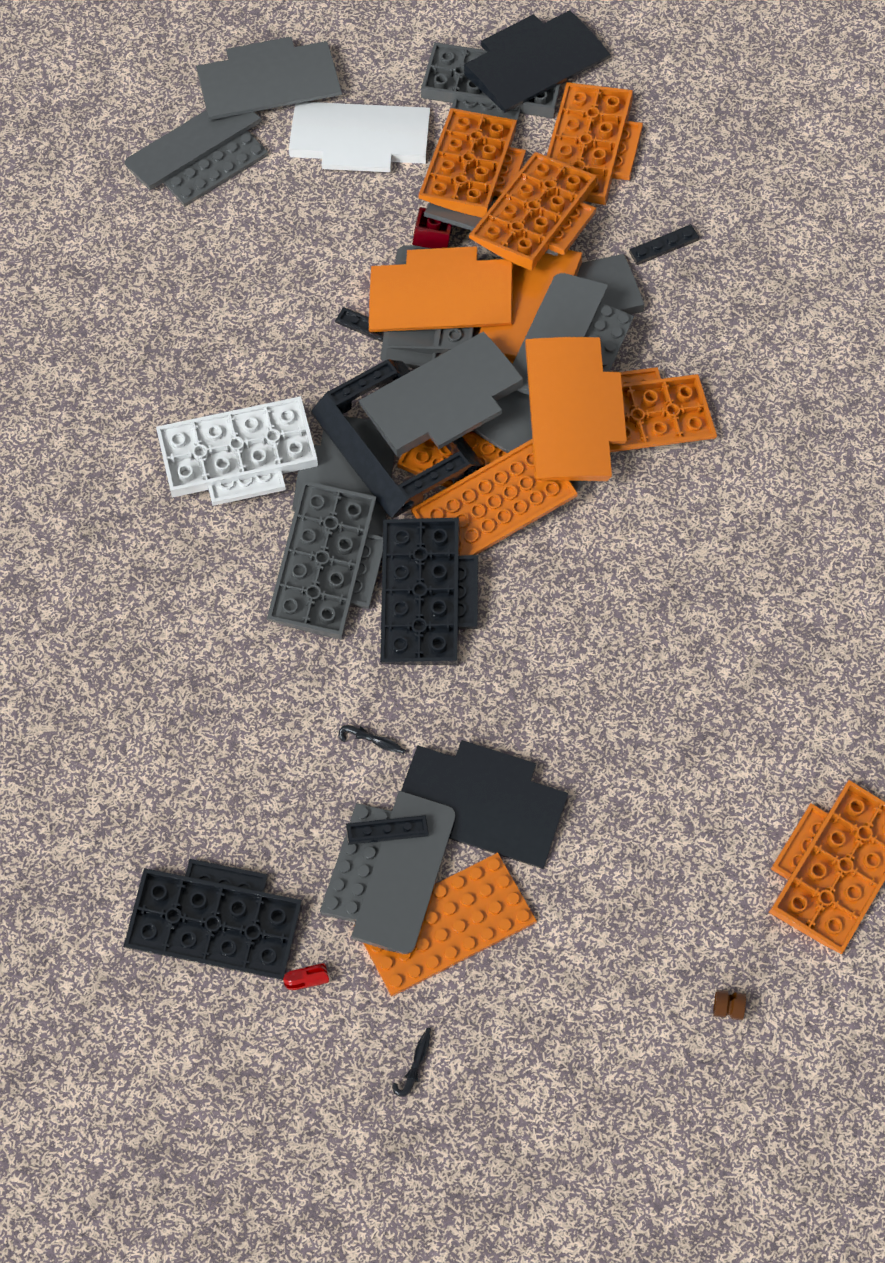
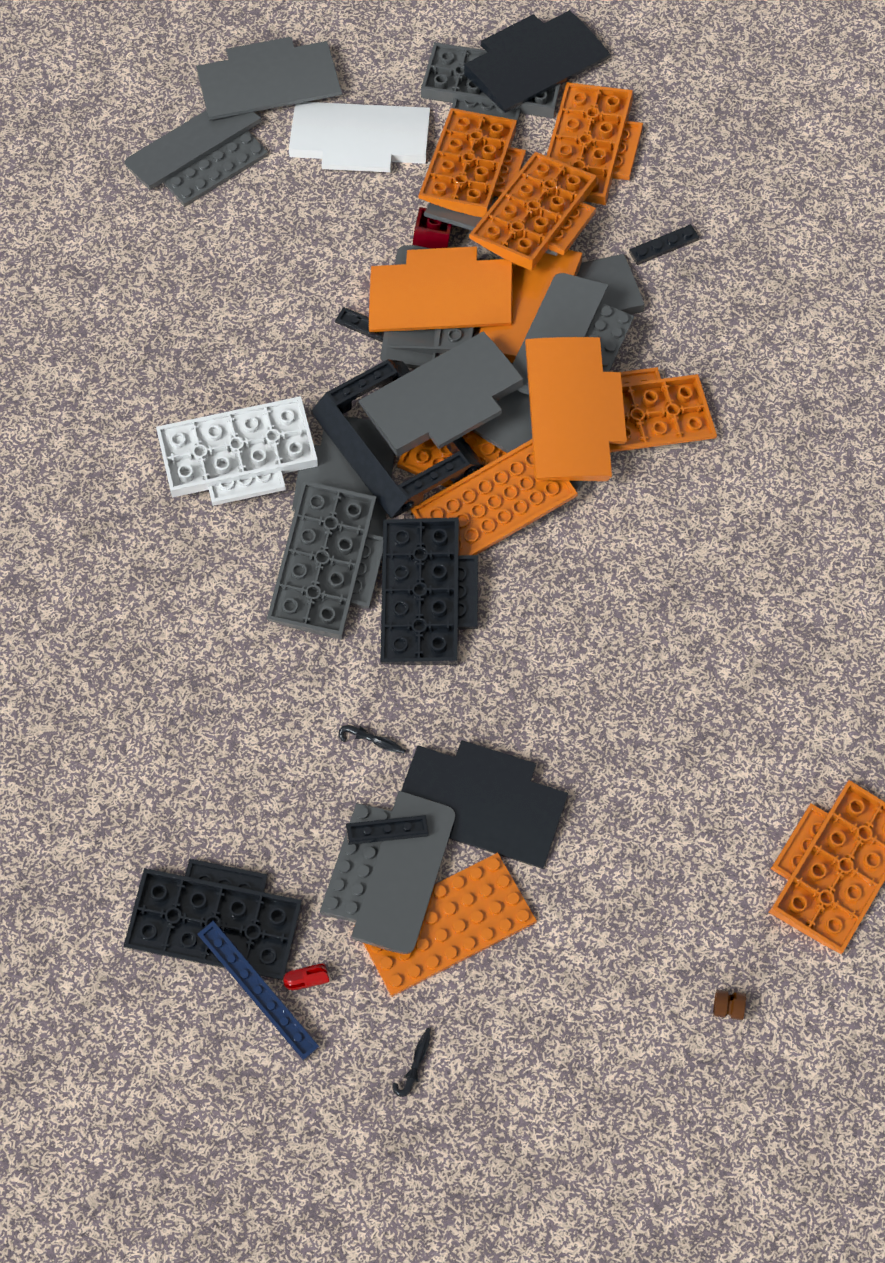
(258, 991): none -> dark blue plate

